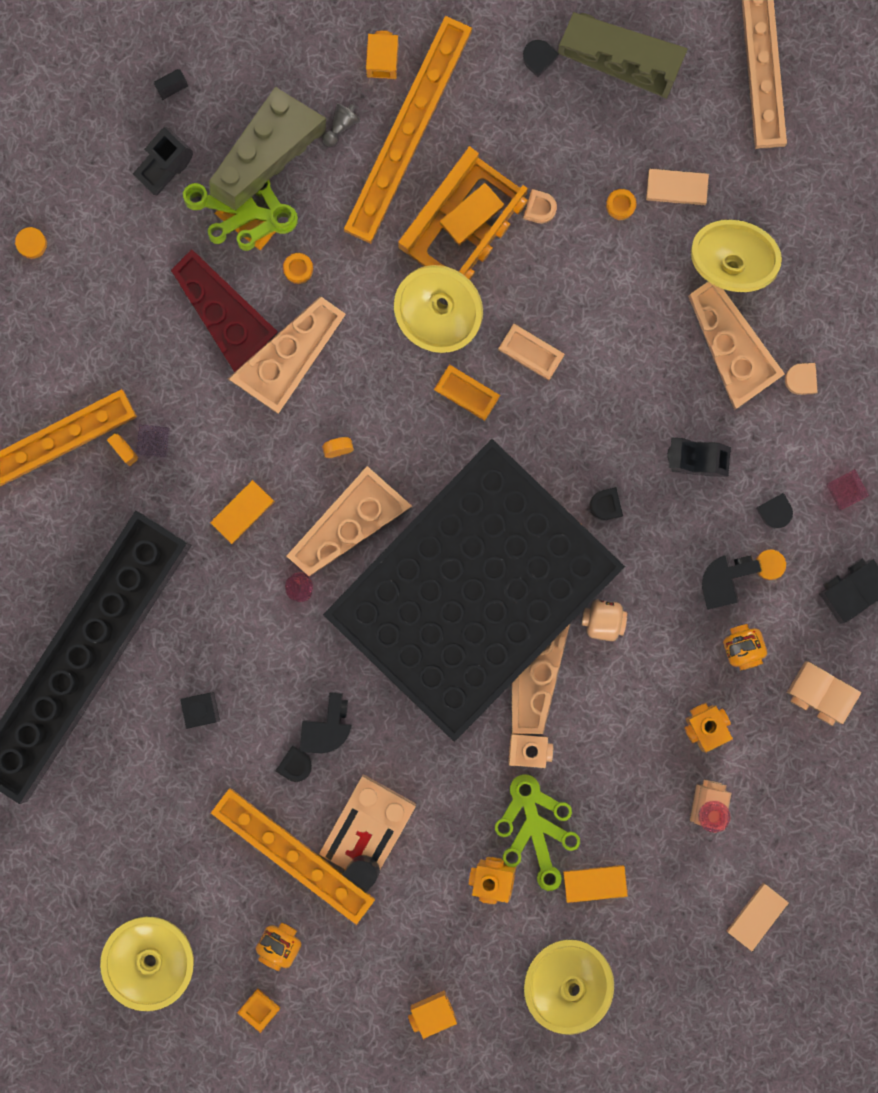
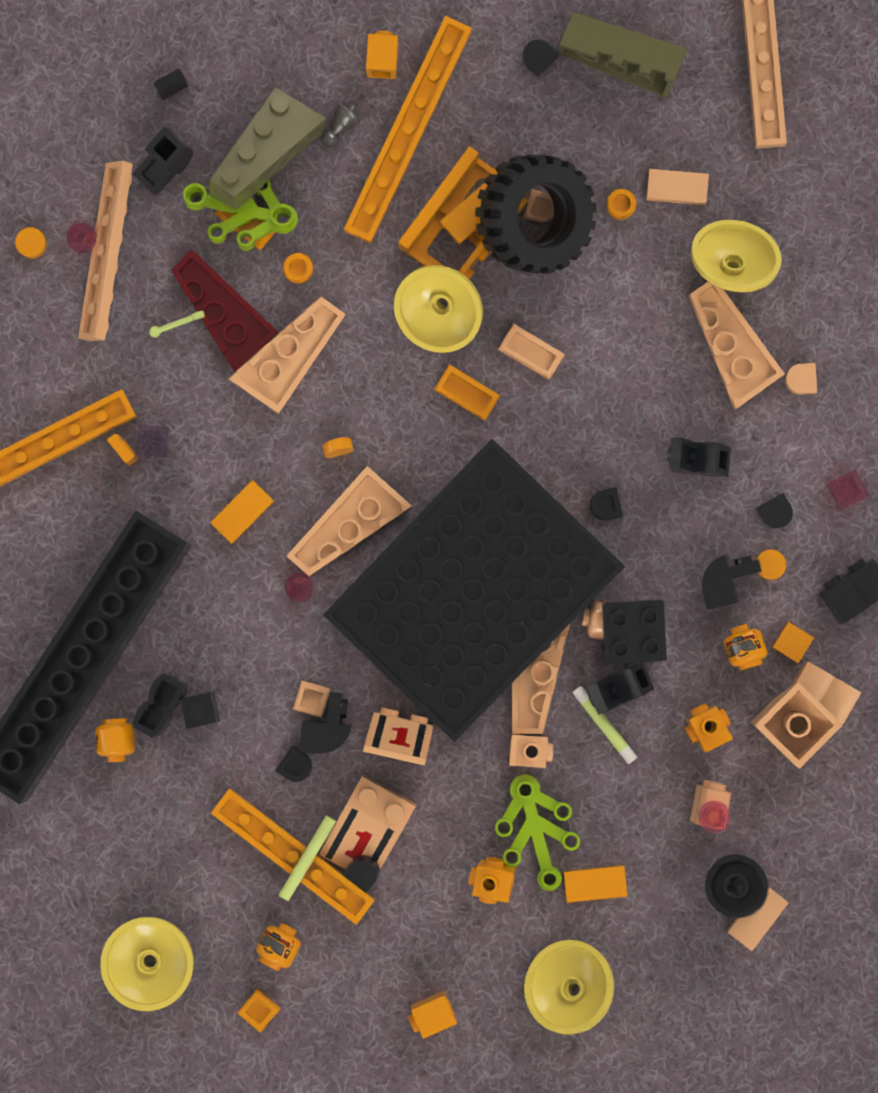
(74, 234): none -> clear pink plate
(105, 252): none -> light nougat plate
(115, 739): none -> light orange head
(156, 331): none -> yellowish green hinge
(157, 712): none -> black brick
(307, 857): none -> yellowish green bar
(311, 699): none -> light nougat tile
(398, 736): none -> light nougat slope
(571, 213): none -> black tyre
(605, 725): none -> yellowish green bar
(619, 688): none -> black brick
(634, 632): none -> black bracket
(720, 879): none -> black brick
(792, 642): none -> light orange tile
(796, 724): none -> light nougat slope

